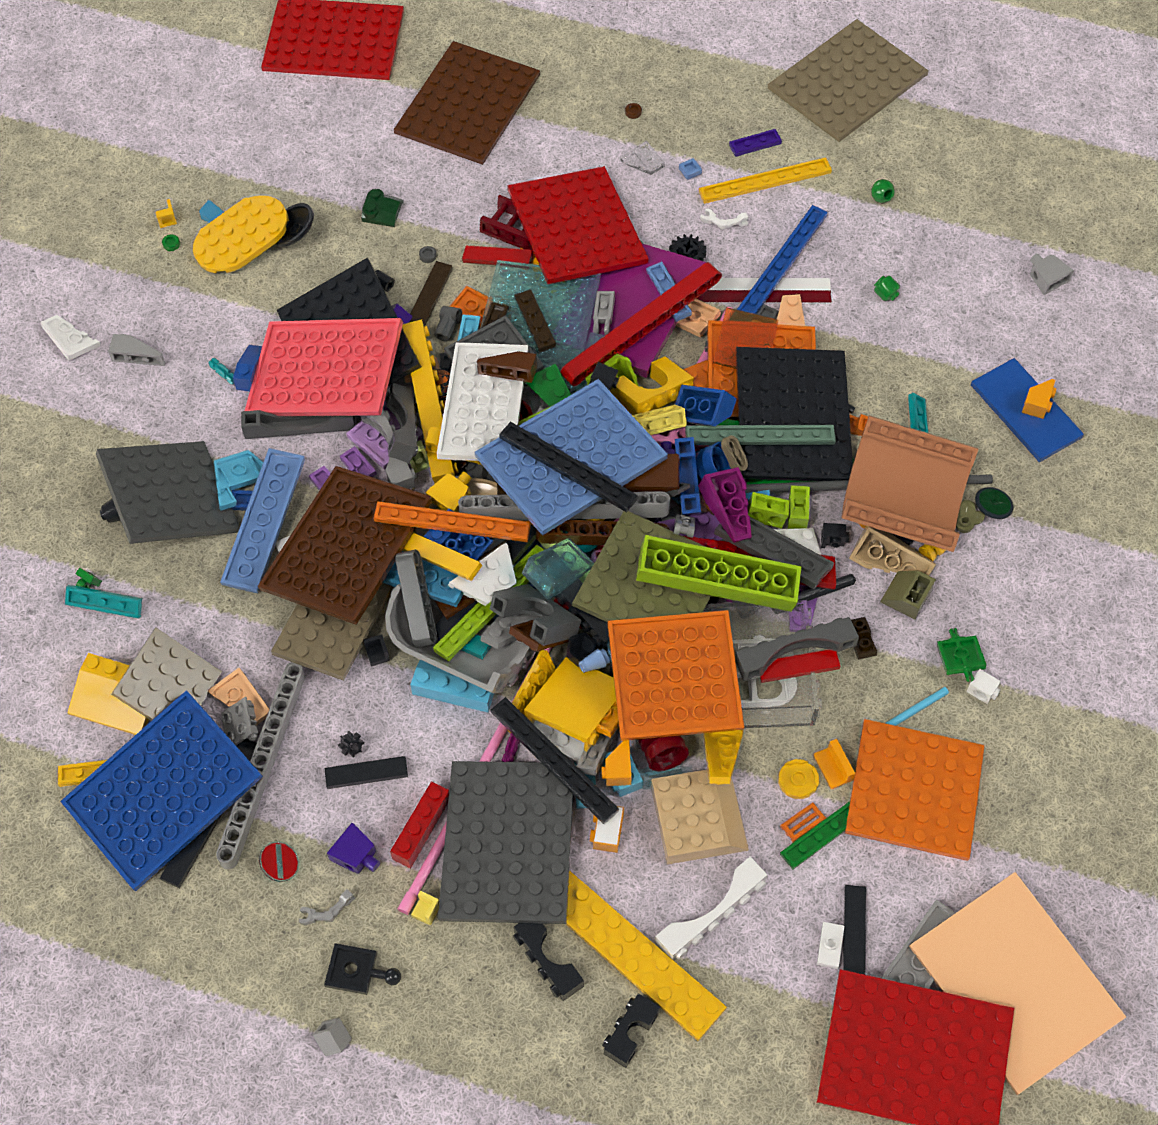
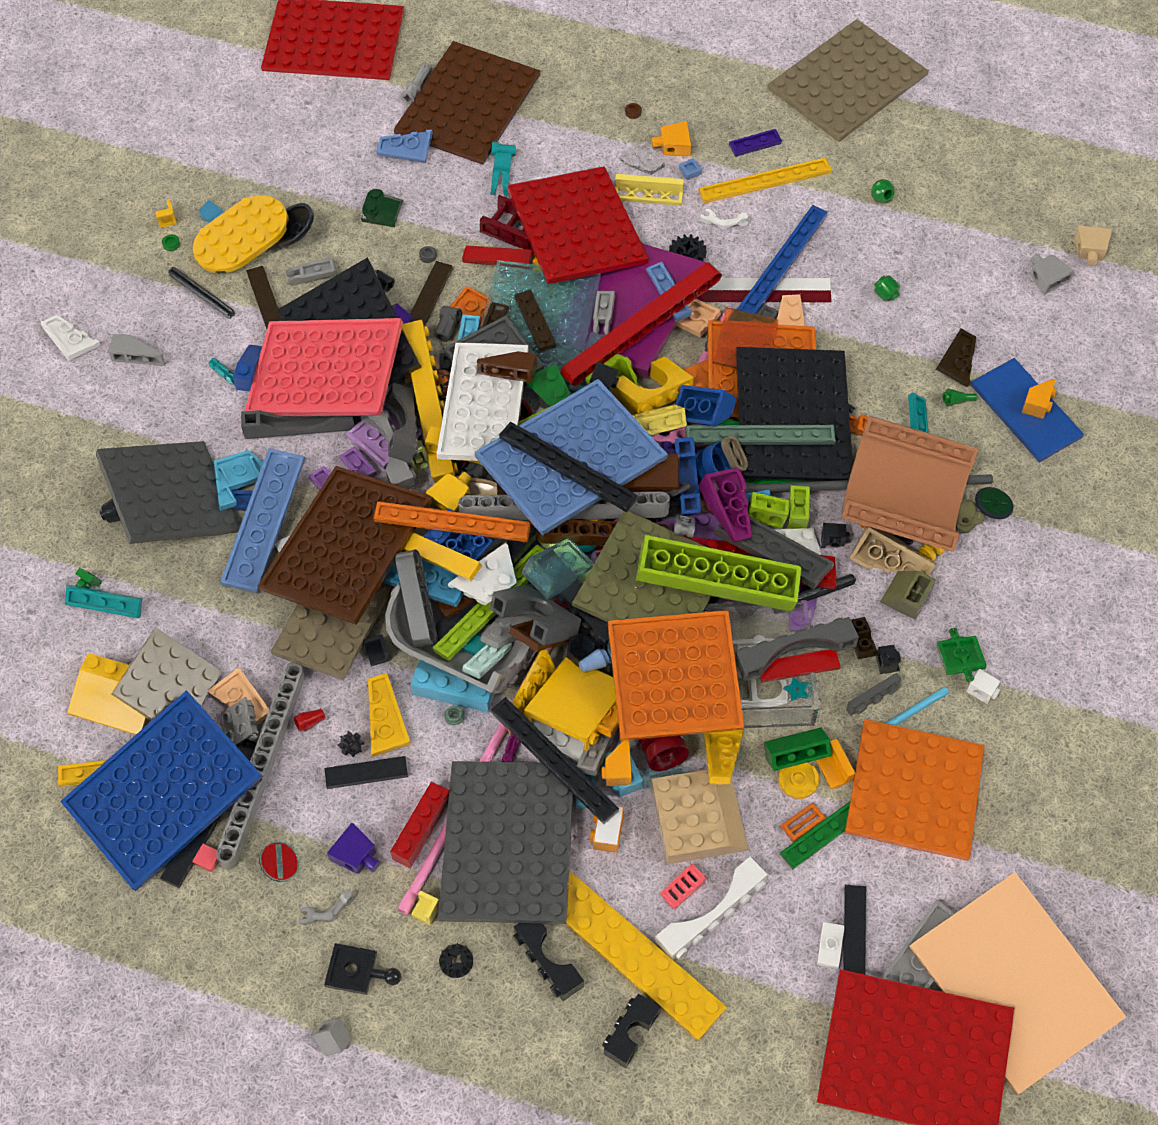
(201, 292): none -> black axle
(206, 858): none -> coral tile
(263, 295): none -> dark brown tile
(308, 719): none -> red cone
(311, 271): none -> light grey hinge
(386, 721): none -> yellow wing
(407, 147): none -> medium blue wing
(414, 86): none -> light grey pin
(454, 710): none -> sand green plate
(457, 970): none -> black gear
(485, 660): none -> light aqua tile
(502, 165): none -> teal flag
(649, 186): none -> light yellow fence
(674, 140): none -> light orange torso
(691, 869): none -> coral slope
(796, 684): none -> teal plate
(797, 749): none -> green brick
(874, 694): none -> dark grey plate
(888, 659): none -> black brick
(953, 397): none -> green cone
(958, 358): none -> dark brown wing
(1092, 243): none -> tan torso

